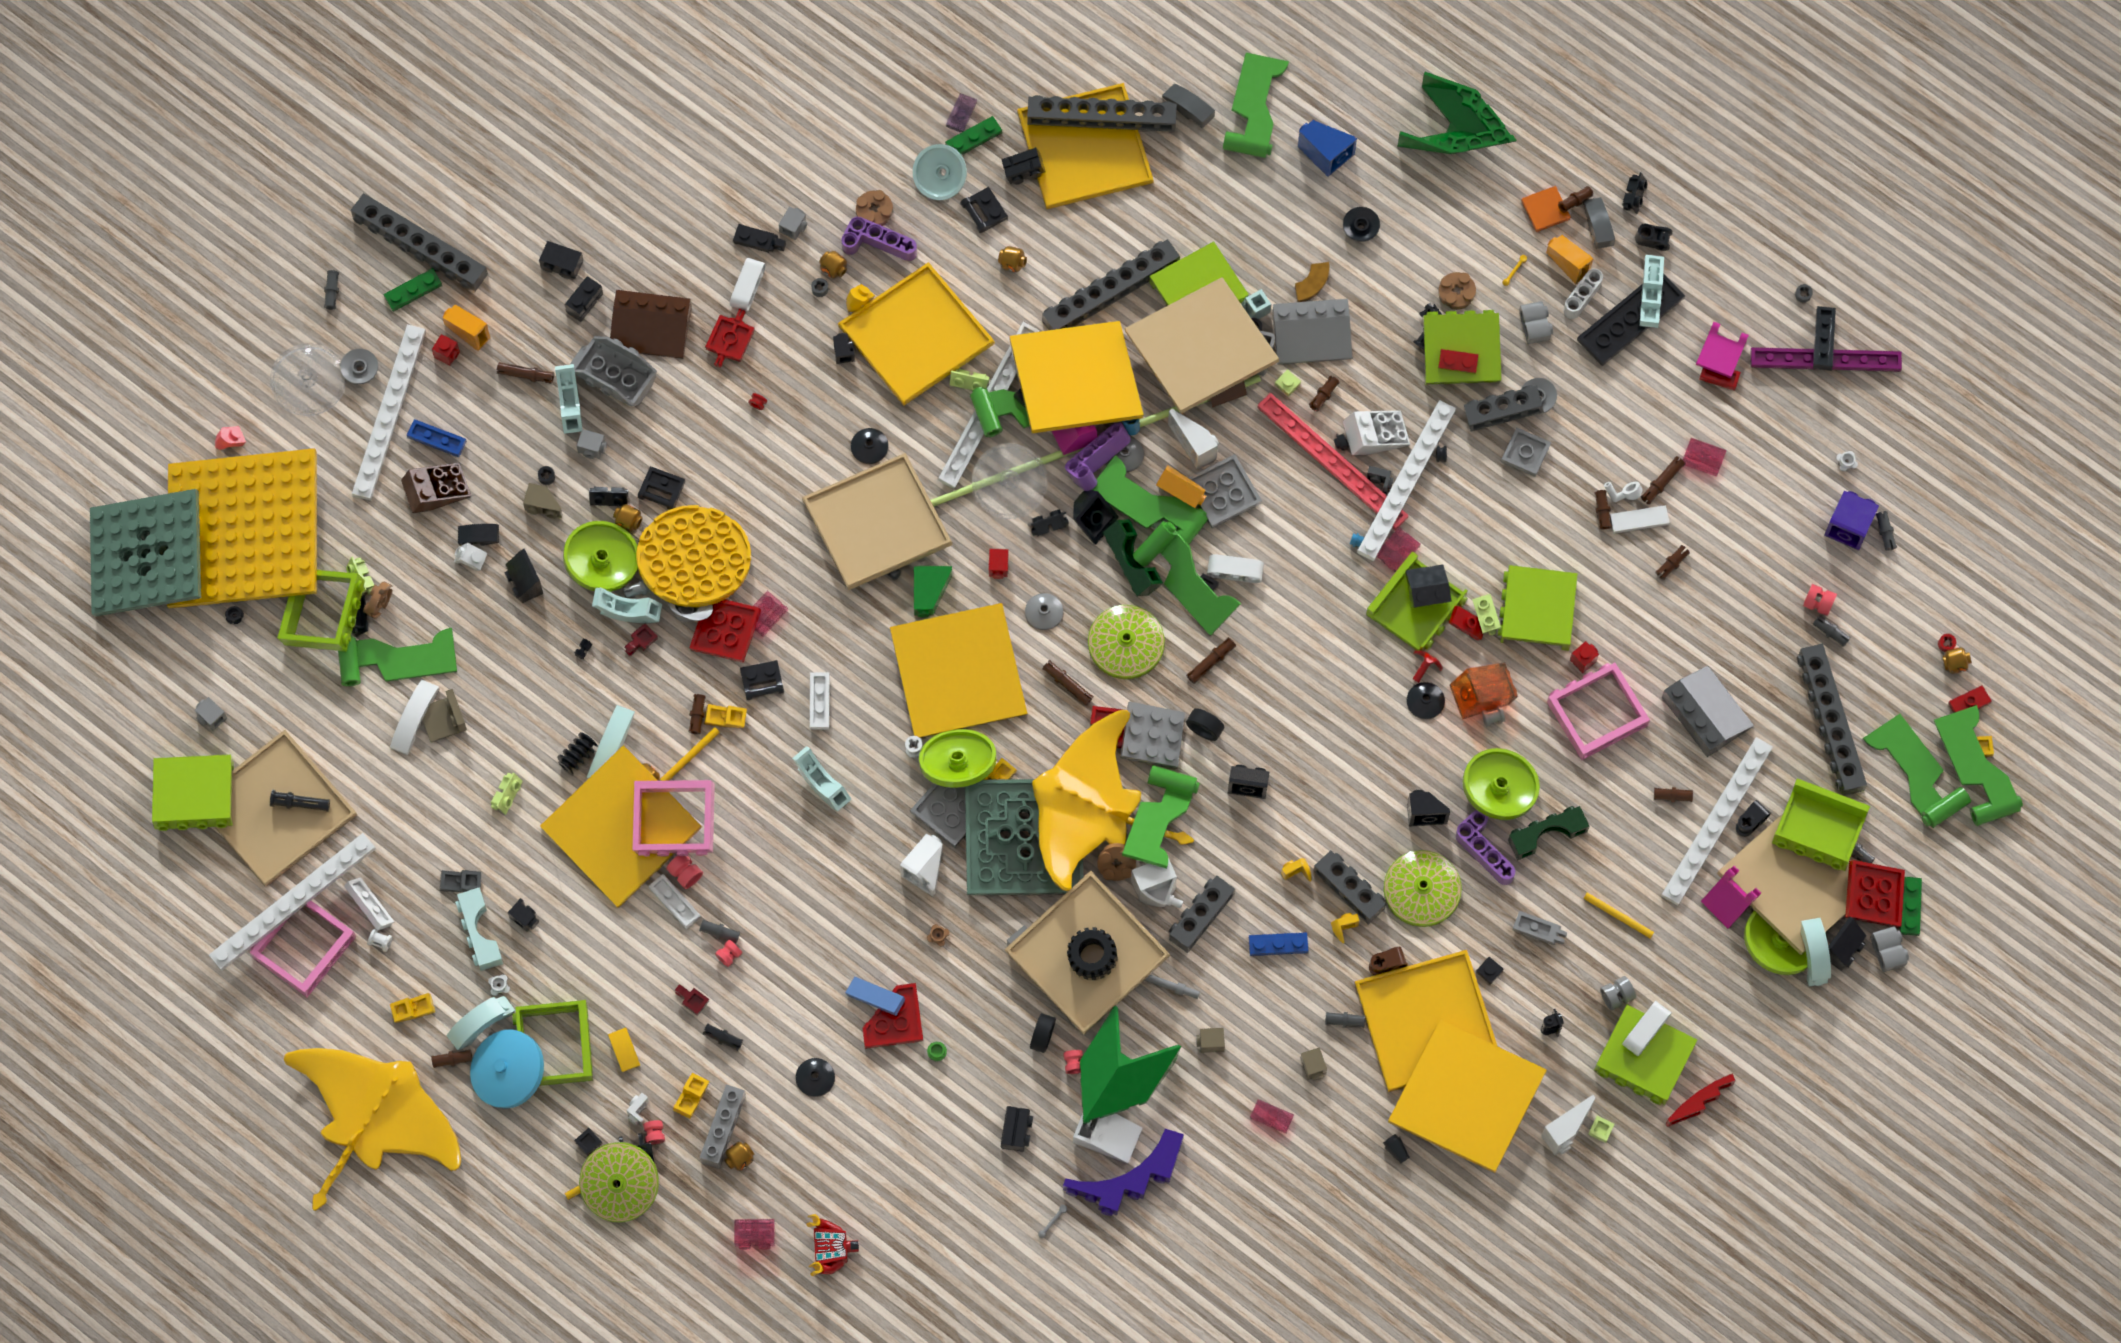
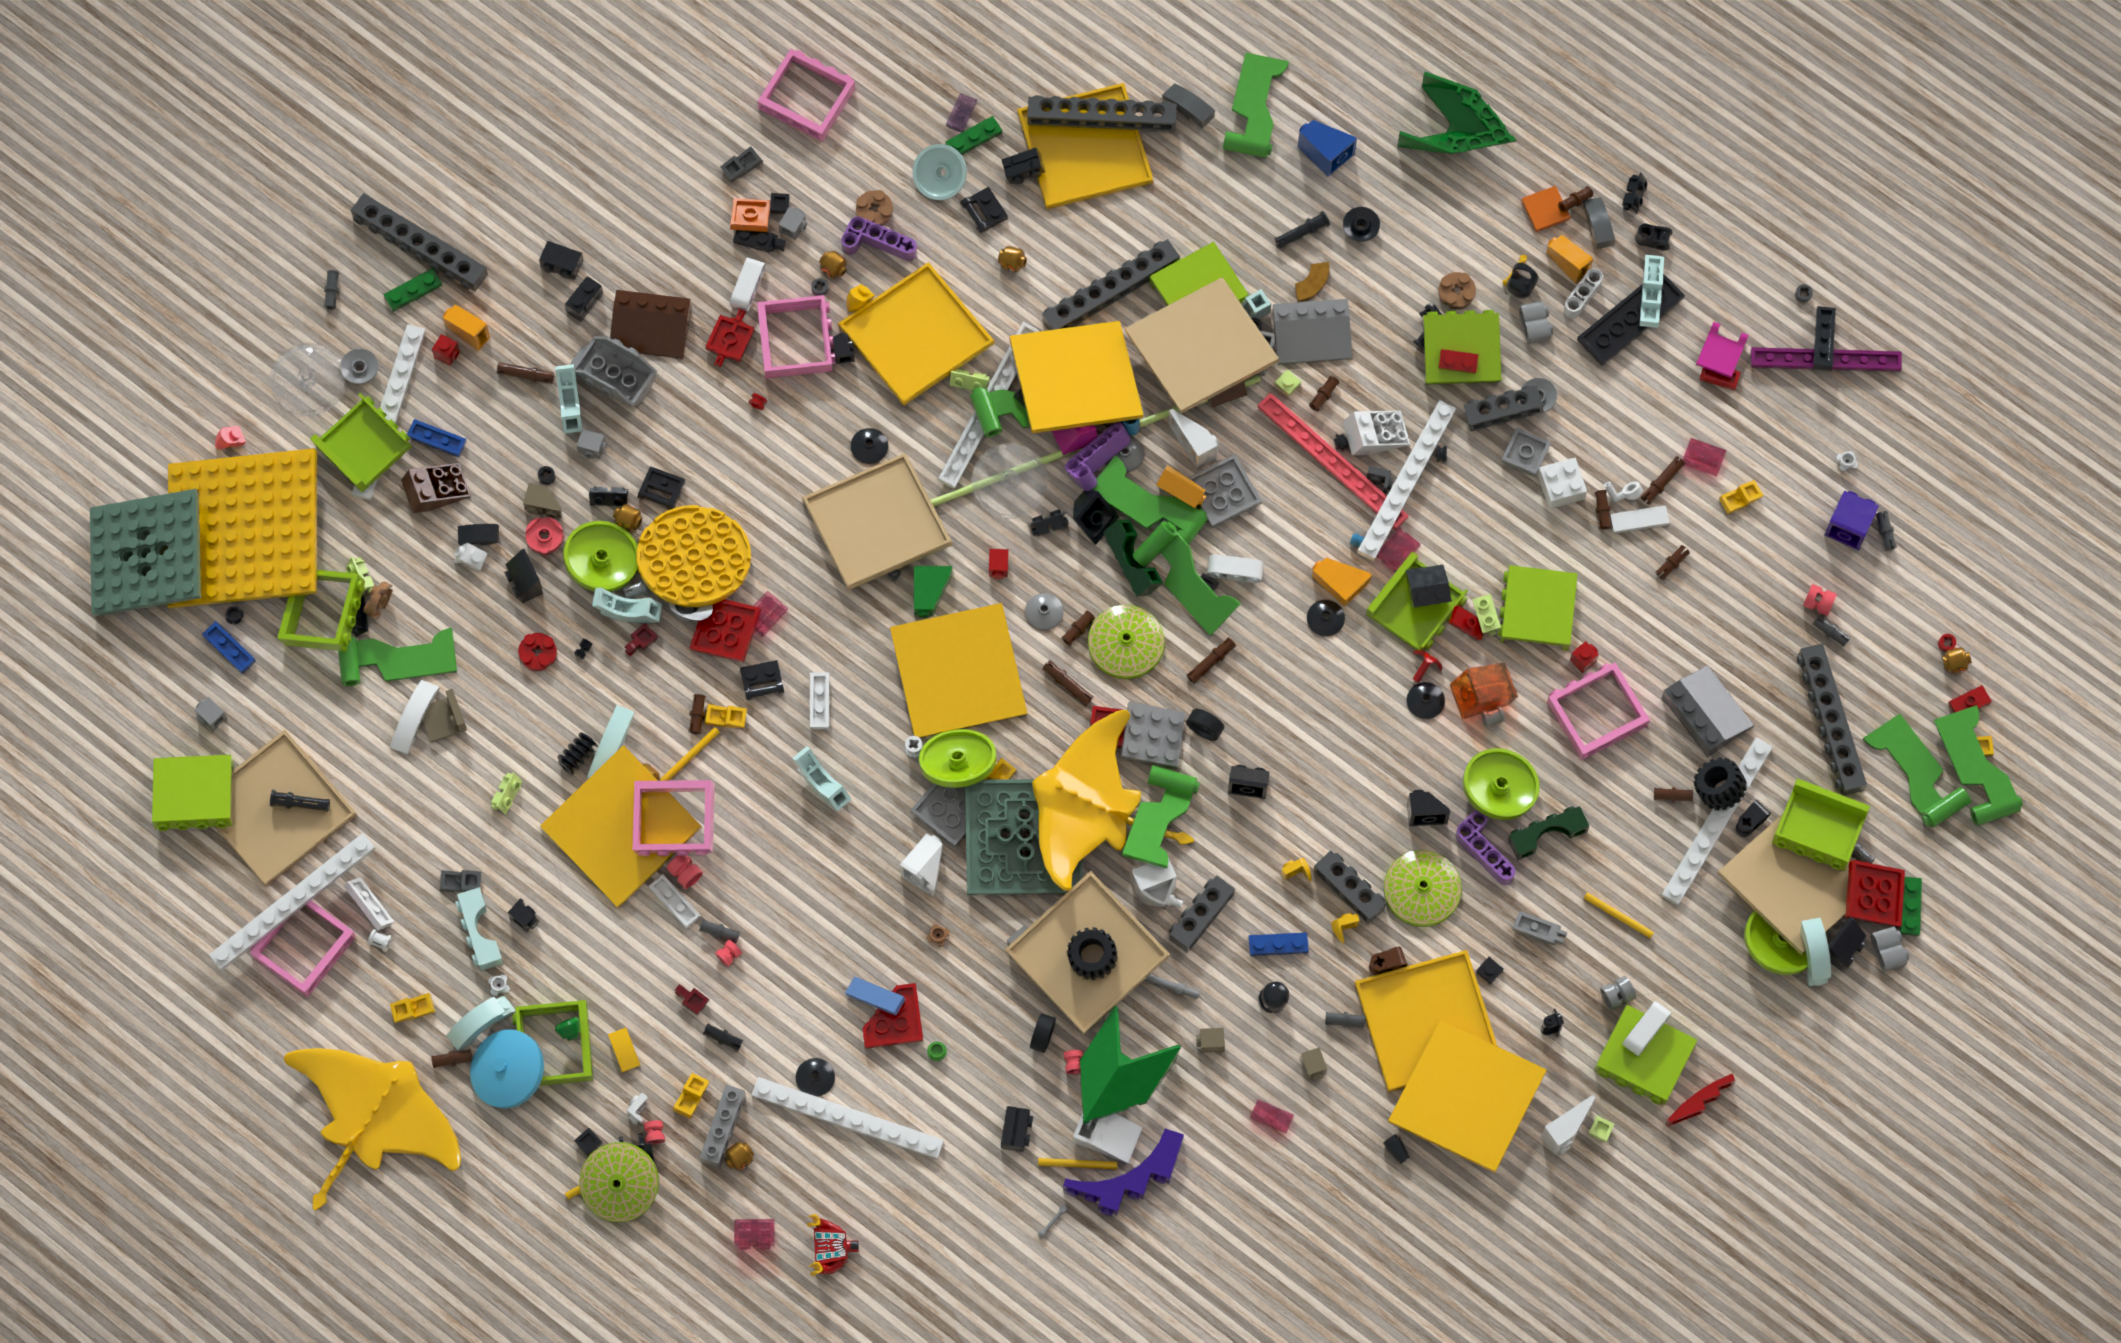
(228, 647): none -> blue plate
(363, 443): none -> lime panel
(544, 525): none -> coral plate
(544, 659): none -> red plate
(568, 1028): none -> green cone
(742, 164): none -> dark grey slope
(750, 215): none -> orange tile
(779, 203): none -> black plate
(788, 305): none -> bright pink window
(794, 119): none -> bright pink window
(847, 1118): none -> white plate
(1077, 1163): none -> yellow bar
(1078, 628): none -> reddish brown pin
(1111, 871): medium nougat plate -> none
(1275, 996): none -> black helmet
(1309, 226): none -> black pin
(1325, 626): none -> black dish
(1340, 579): none -> light orange slope
(1519, 285): none -> black helmet
(1562, 483): none -> white brick
(1726, 794): none -> black tyre
(1728, 900): dark pink flag -> none
(1741, 497): none -> yellow slope

